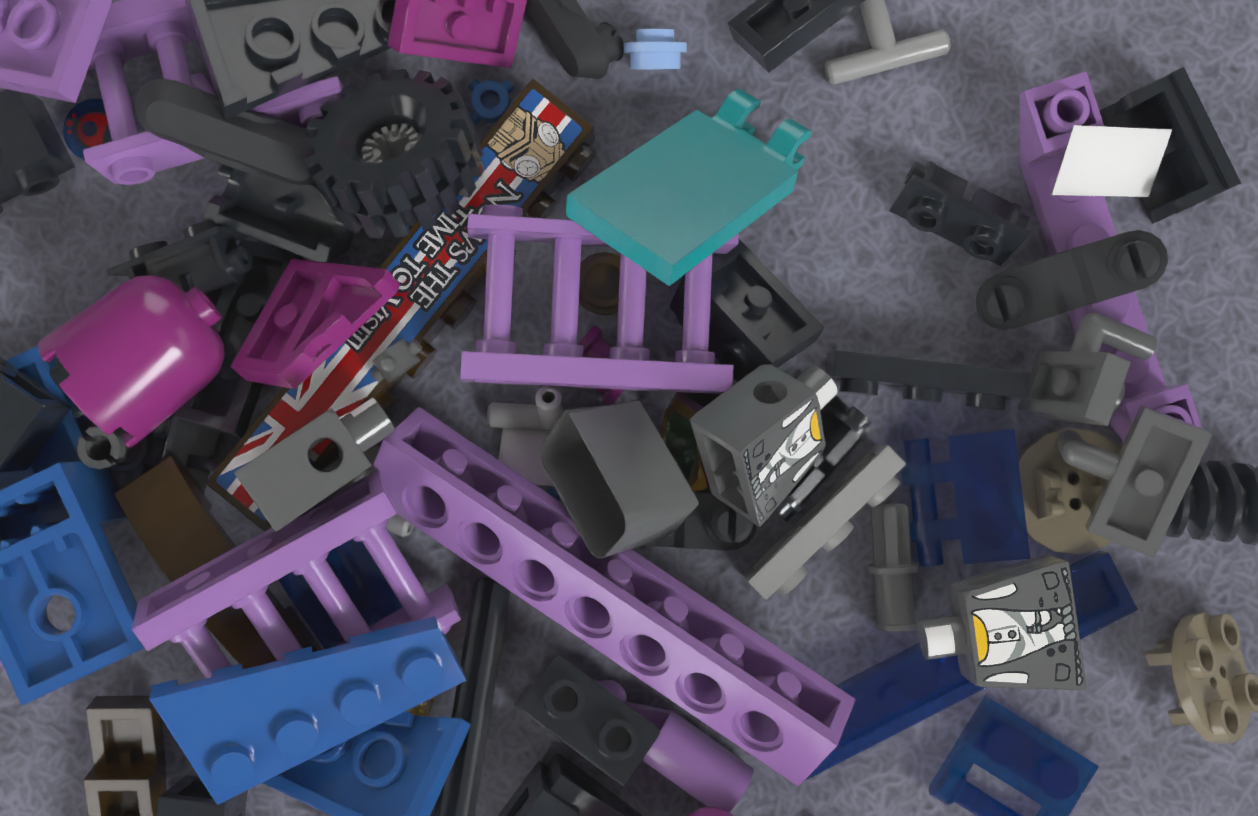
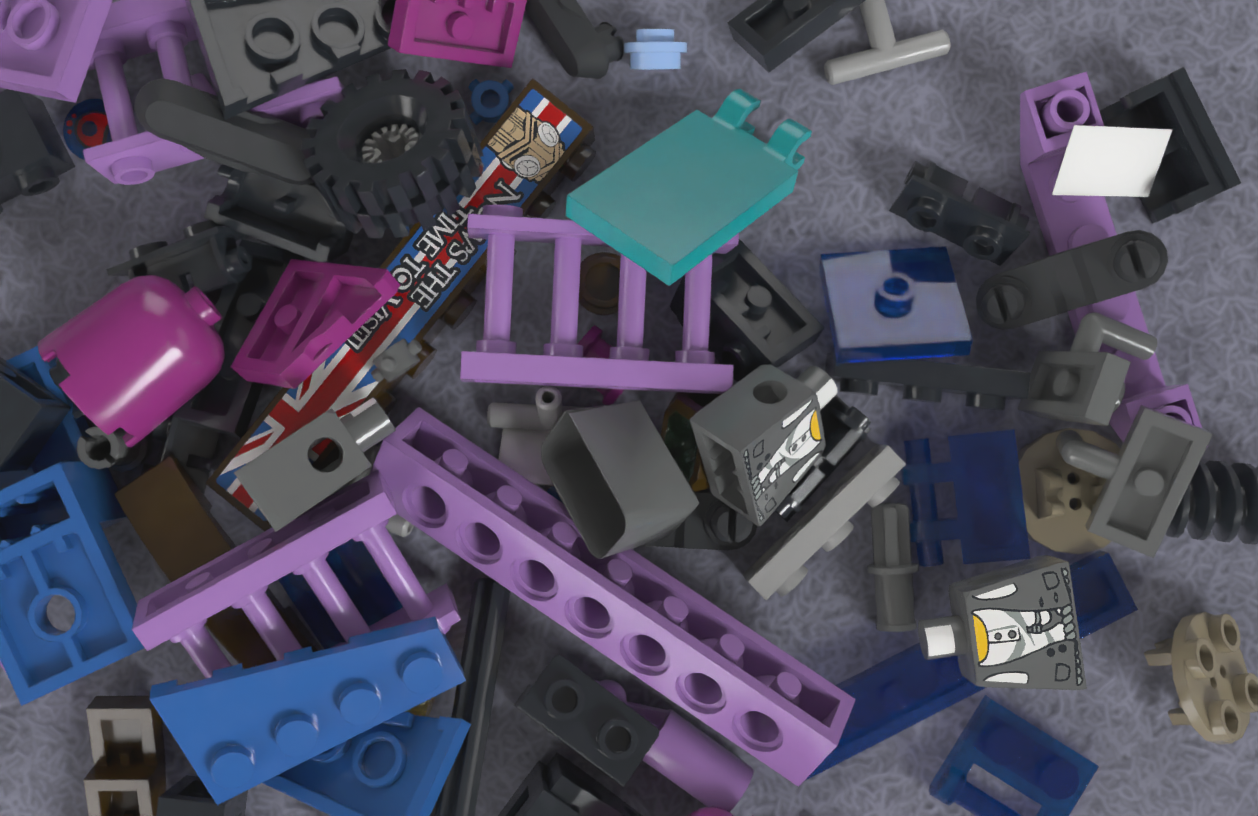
(894, 305): none -> clear blue plate

